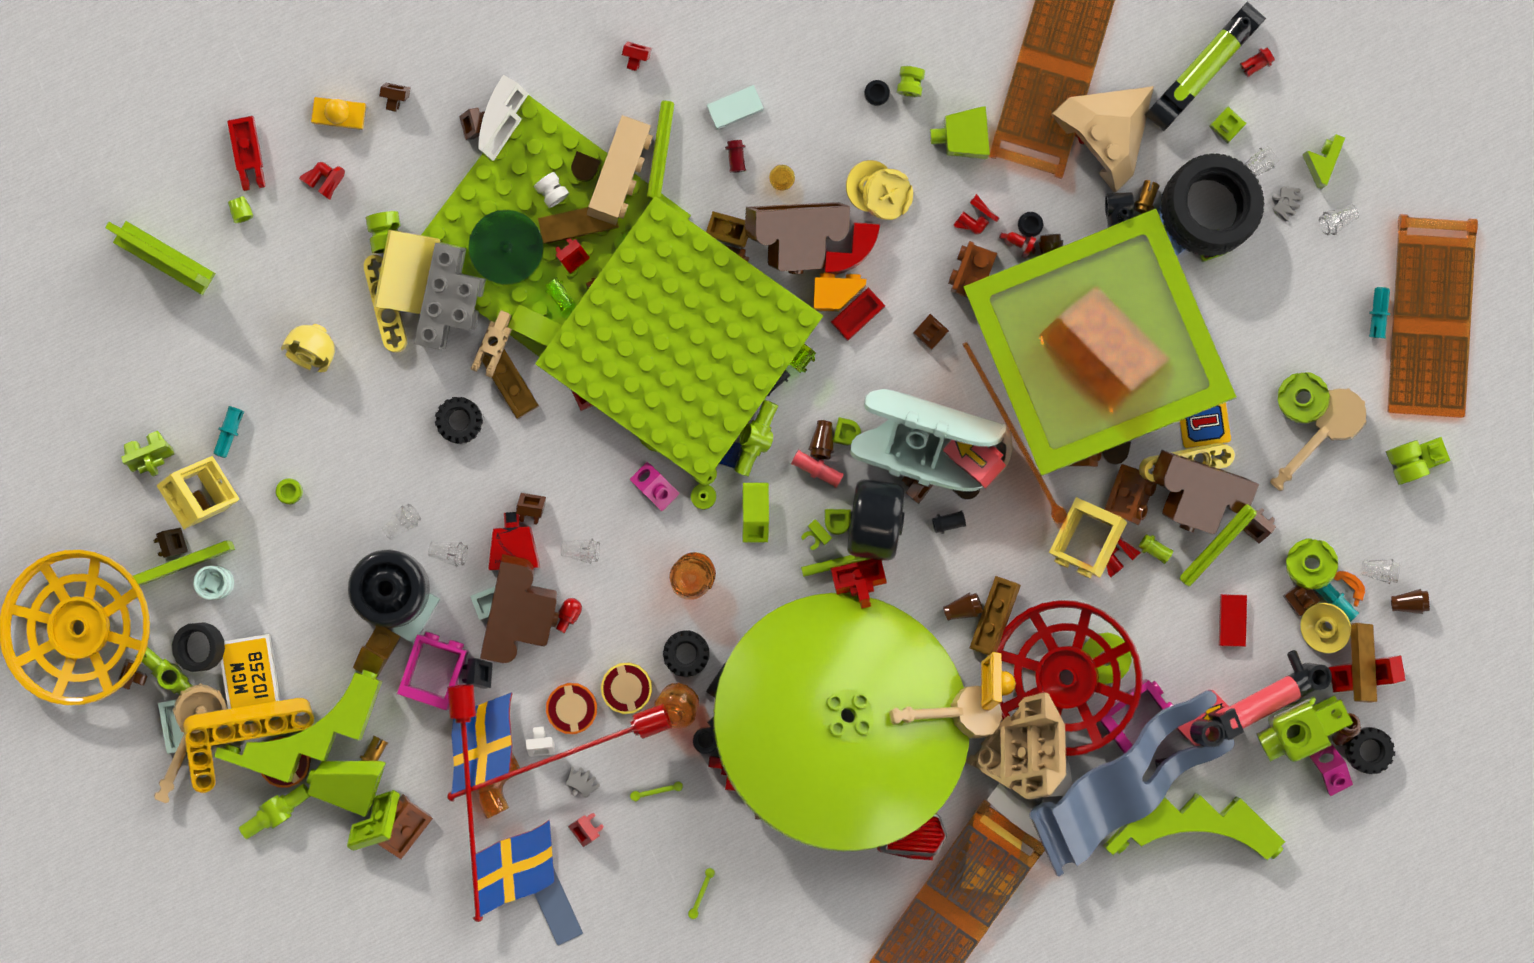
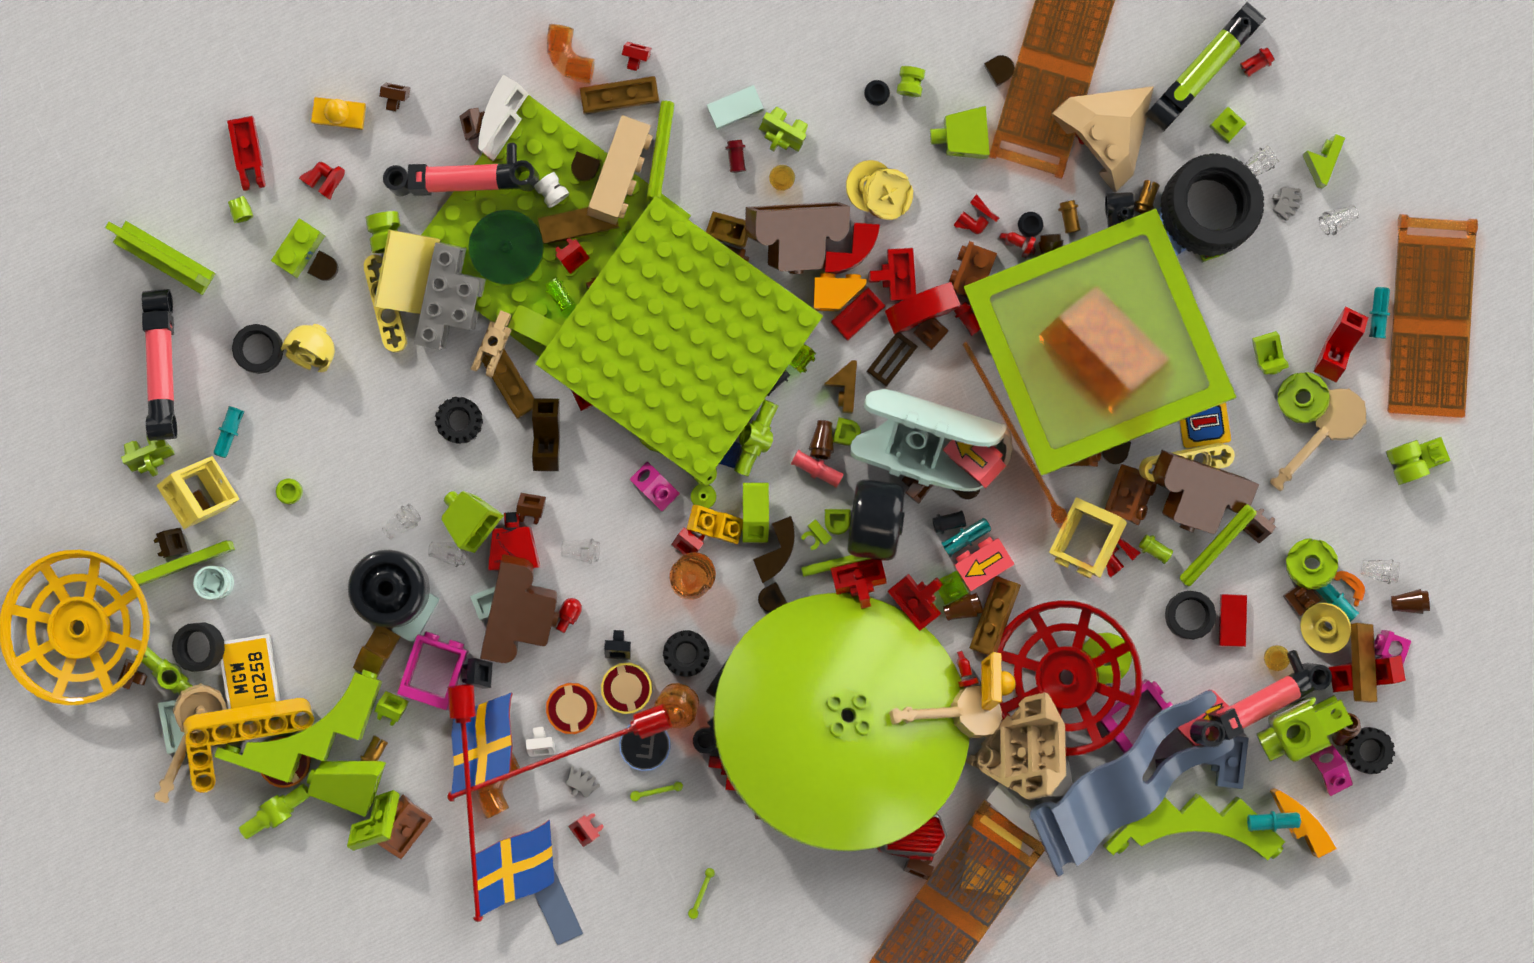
(158, 329): none -> piece
(240, 338): none -> black tyre
(298, 248): none -> lime brick
(324, 267): none -> dark brown tile
(391, 707): none -> lime tile
(424, 180): none -> piece
(469, 519): none -> lime torso
(546, 434): none -> dark brown brick
(563, 56): none -> clear orange cylinder
(618, 647): none -> black tile
(619, 95): none -> pearl gold tile
(645, 753): none -> black tile
(687, 542): none -> red tile
(715, 524): none -> yellow slope
(771, 598): none -> dark brown tile
(773, 562): none -> dark brown brick
(781, 133): none -> lime hips
(845, 378): none -> pearl gold slope
(878, 376): none -> dark brown tile
(897, 274): none -> red hinge
(917, 600): none -> red hinge
(919, 868): none -> reddish brown tile
(922, 307): none -> red brick
(952, 588): none -> clear neon green tile
(965, 670): none -> red piece
(966, 536): none -> teal axle
(968, 318): none -> red pin
(982, 564): none -> coral brick
(1000, 69): none -> dark brown tile
(1070, 216): none -> pearl gold pin
(1209, 608): none -> black tyre
(1231, 765): none -> sand blue hinge
(1269, 353): none -> lime bracket
(1273, 821): none -> teal axle
(1276, 658): none -> clear yellow plate
(1313, 832): none -> light orange slope
(1340, 343): none -> red brick
(1383, 642): none -> dark pink bracket

